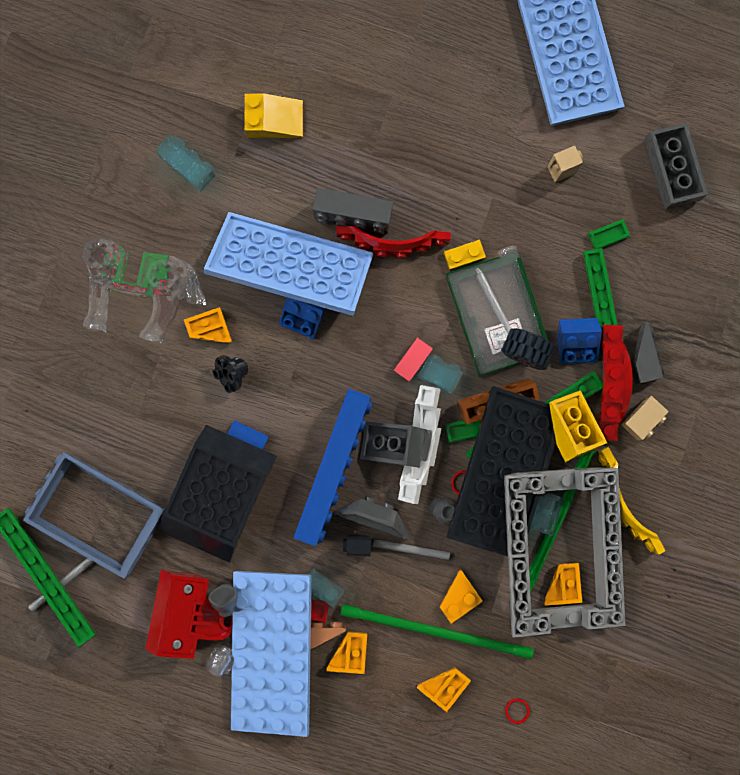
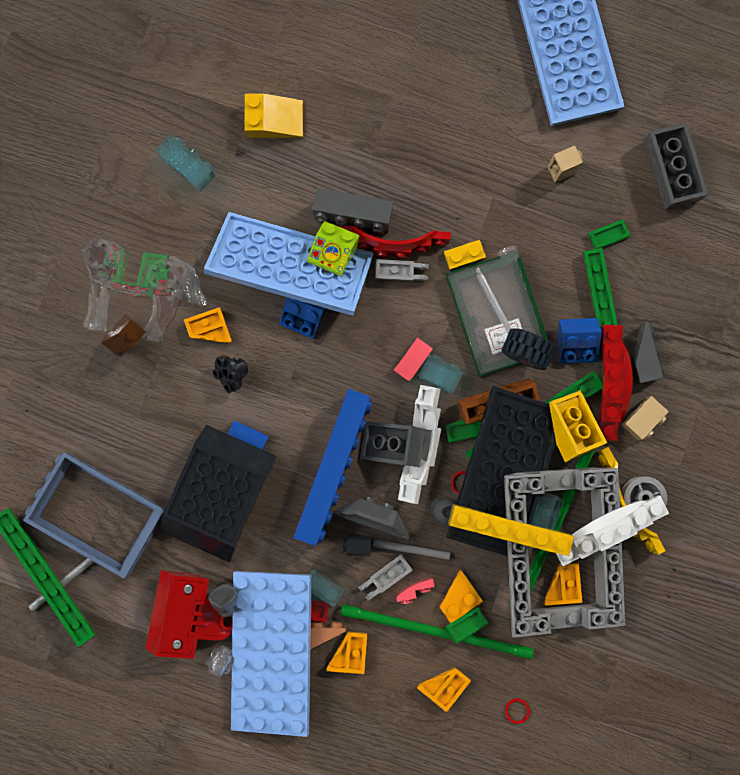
(123, 335): none -> reddish brown slope
(333, 248): none -> lime slope
(387, 576): none -> light grey hinge
(399, 270): none -> light grey hinge
(408, 594): none -> coral slope
(466, 625): none -> green tile
(511, 530): none -> yellow arch
(614, 528): none -> white piece
(638, 486): none -> light grey wheel

